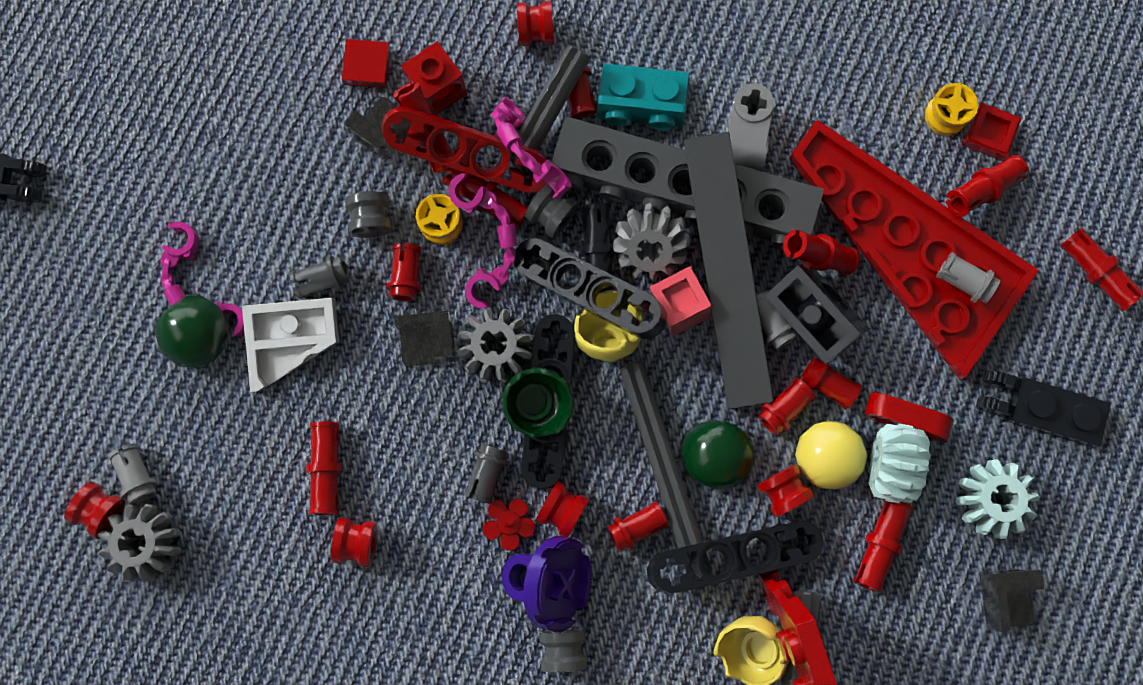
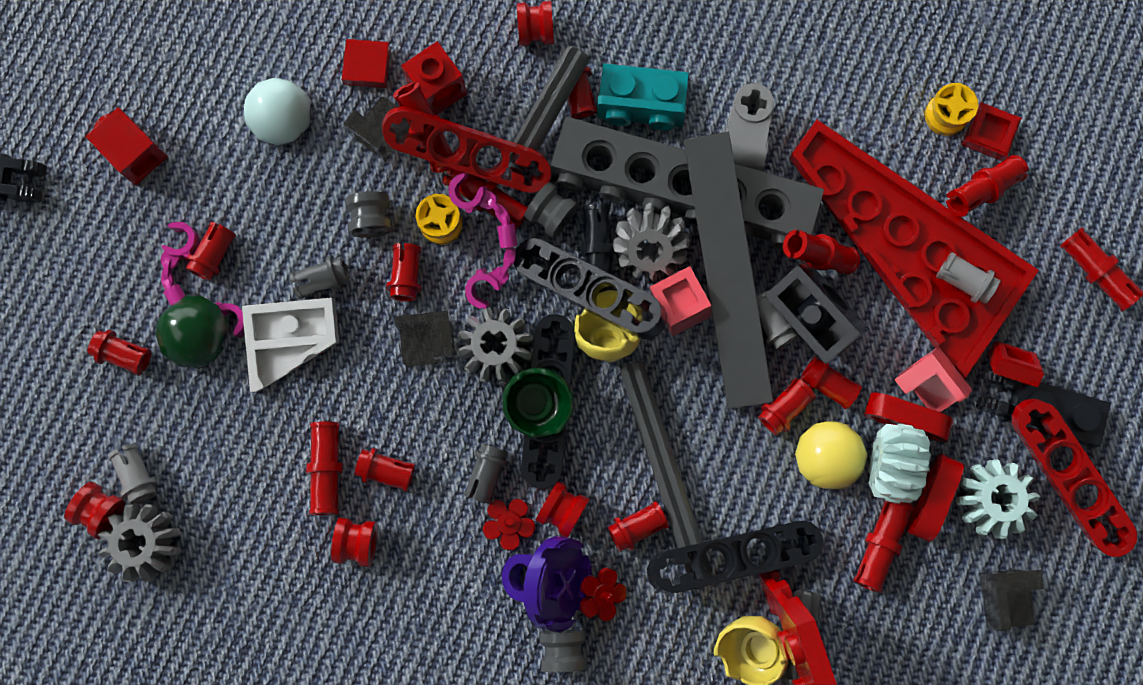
(119, 352): none -> red pin
(125, 146): none -> red brick
(210, 252): none -> red pin
(277, 111): none -> light aqua hair
(384, 469): none -> red pin
(508, 119): dark pink piece -> none
(602, 594): none -> red plant
(717, 454): dark green hair -> none
(785, 490): red wheel -> none
(934, 381): none -> coral panel
(935, 498): none -> red beam
(1015, 363): none -> red tile
(1069, 480): none -> red beam

